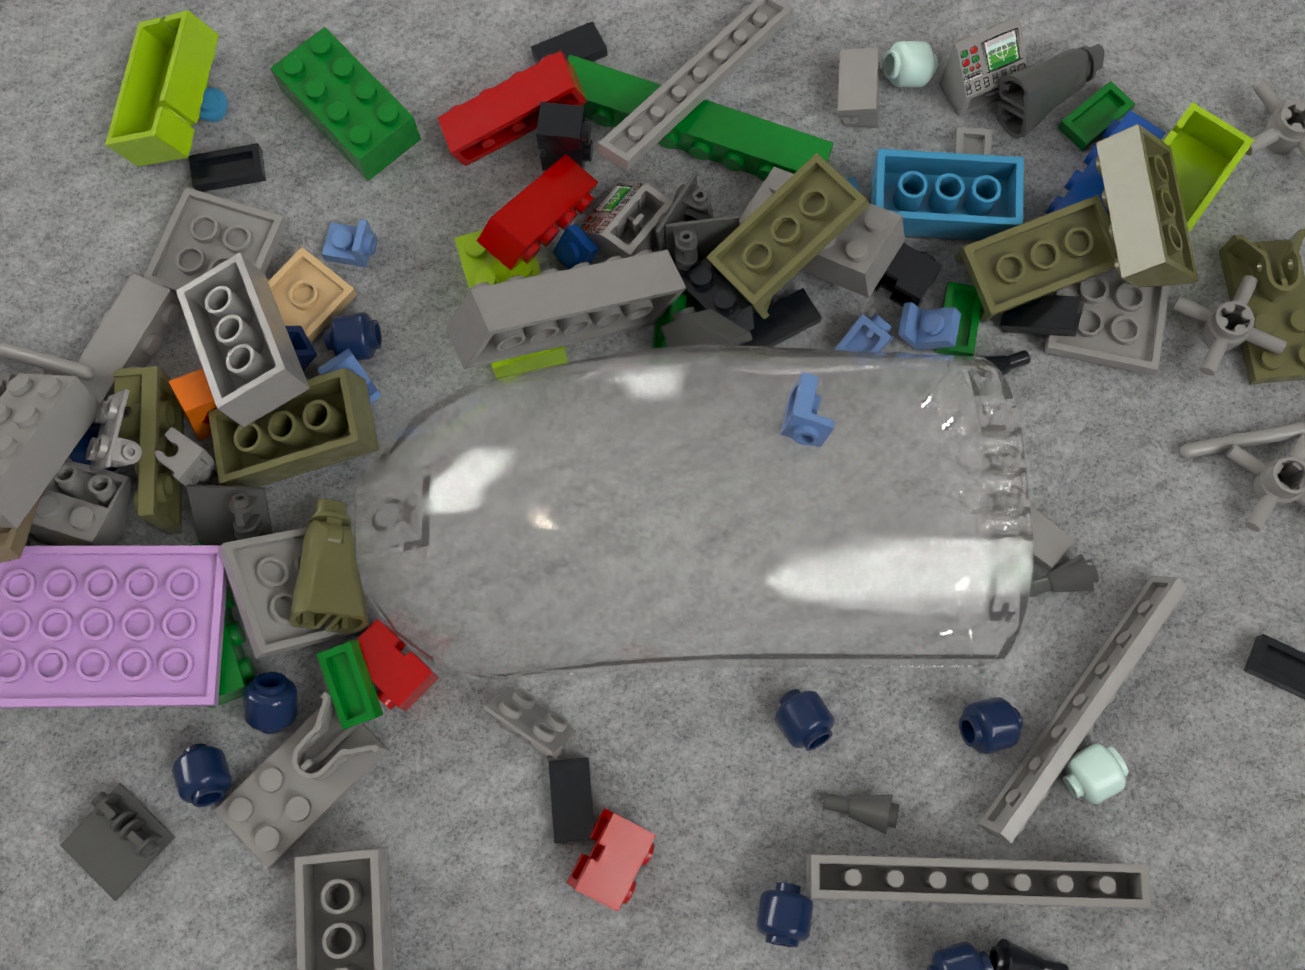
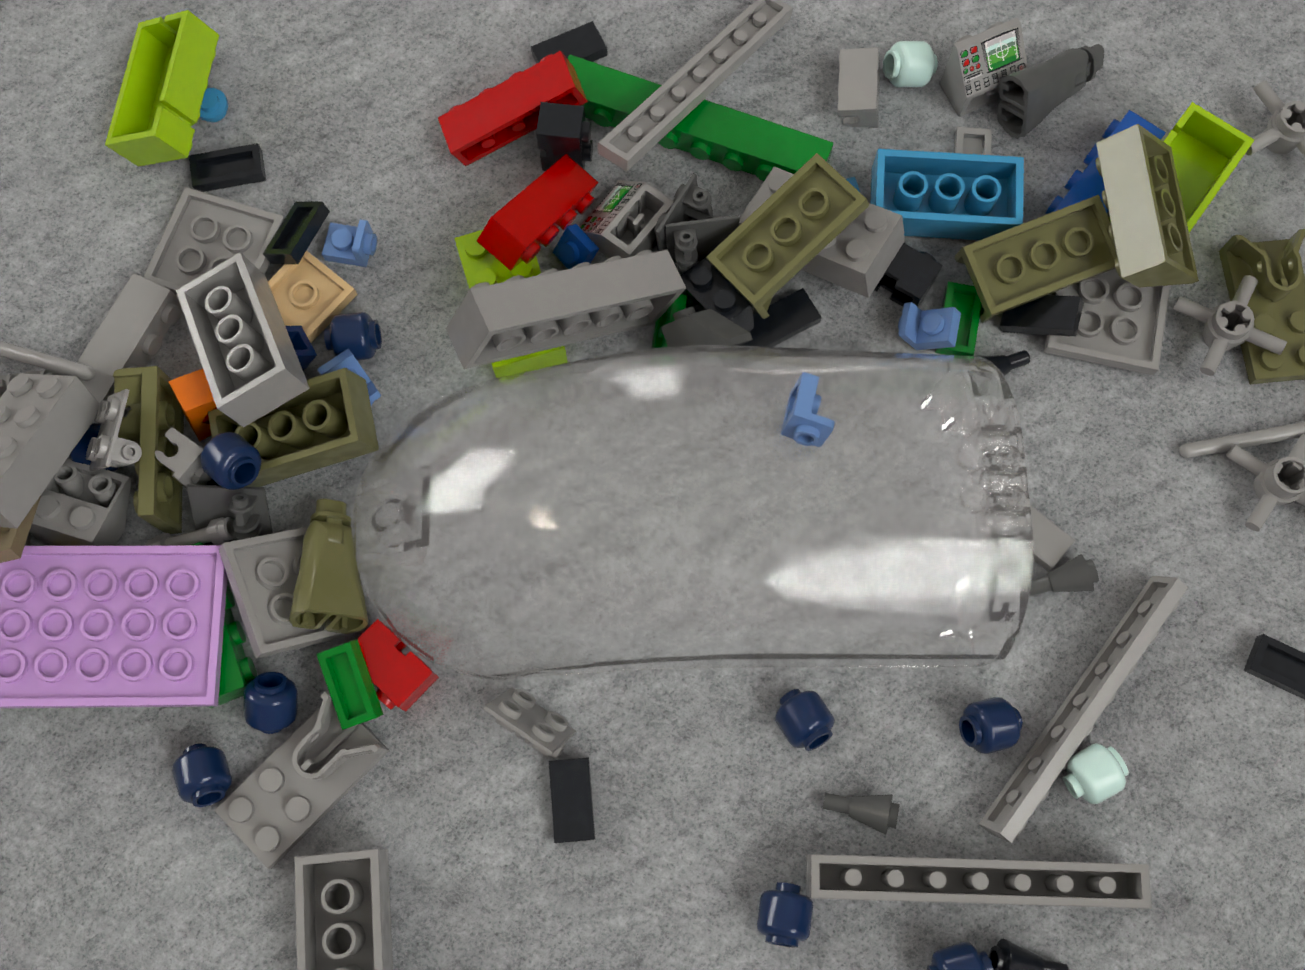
(117, 840): dark grey hinge -> none
(217, 532): none -> light grey bar
(231, 461): none -> dark blue head
(296, 232): none -> black tile
(346, 103): green brick -> none
(613, 861): brick -> none
(867, 335): medium blue bracket -> none
(1095, 115): green tile -> none

